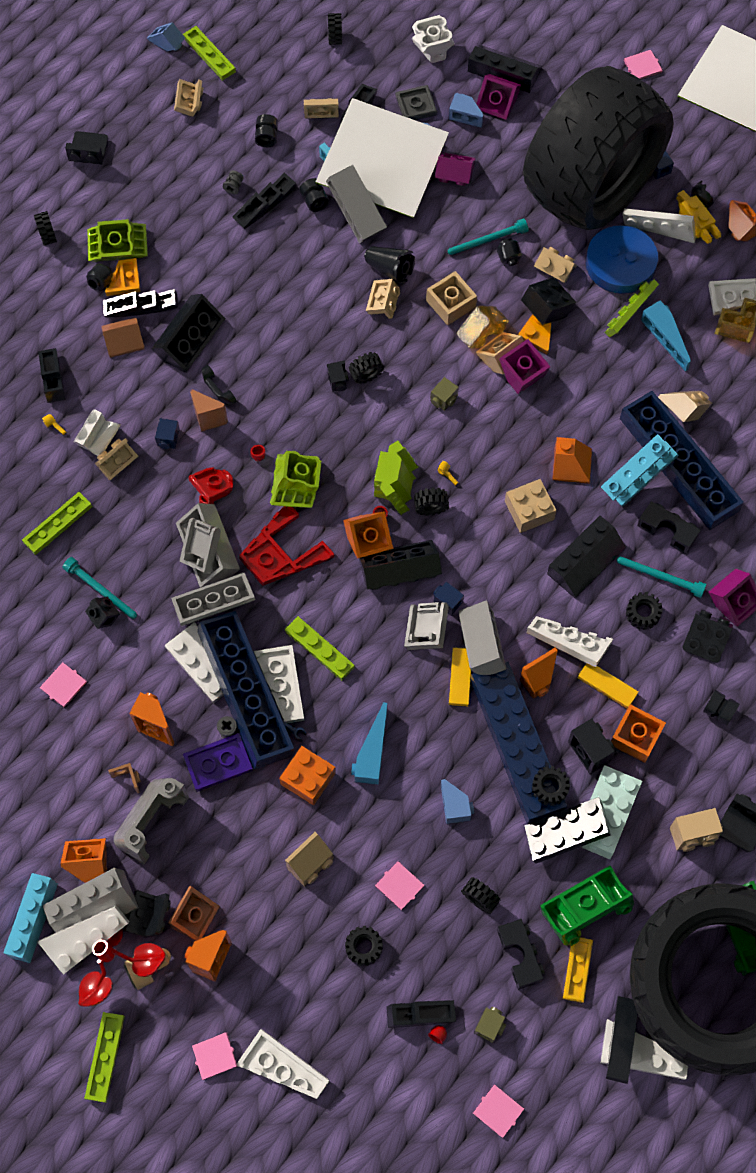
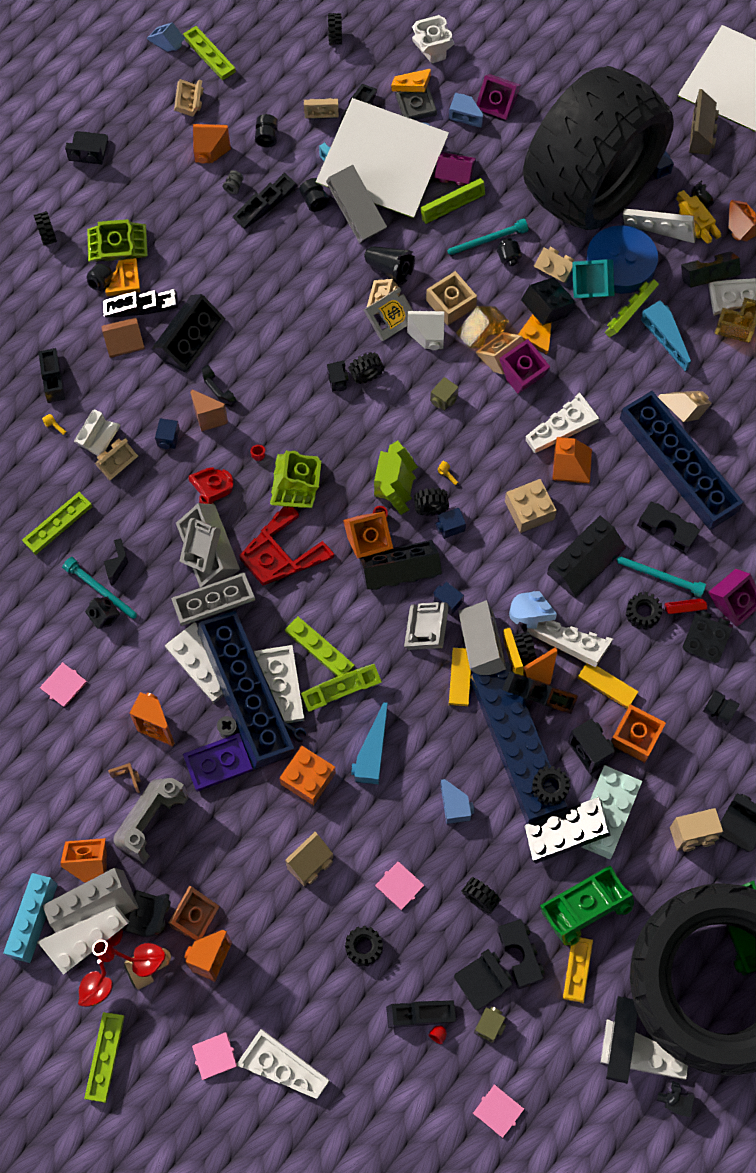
(115, 566): none -> black slope
(210, 142): none -> orange slope
(341, 686): none -> lime slope
(393, 312): none -> light grey container
(412, 81): none -> light orange wing
(427, 328): none -> white slope
(451, 523): none -> dark blue brick
(453, 201): none -> lime plate
(483, 980): none -> black bracket
(512, 652): none -> yellow tile
(514, 69): black slope -> none
(525, 647): none -> black tyre
(531, 609): none -> light blue slope
(540, 692): none -> black slope
(568, 421): none -> white wing
(592, 279): none -> teal piece
(639, 470): medium azure fence -> none
(643, 64): bright pink piece -> none
(677, 1101): none -> black piece
(685, 606): none -> red tile
(699, 273): none -> black arch
(703, 124): none -> dark tan slope

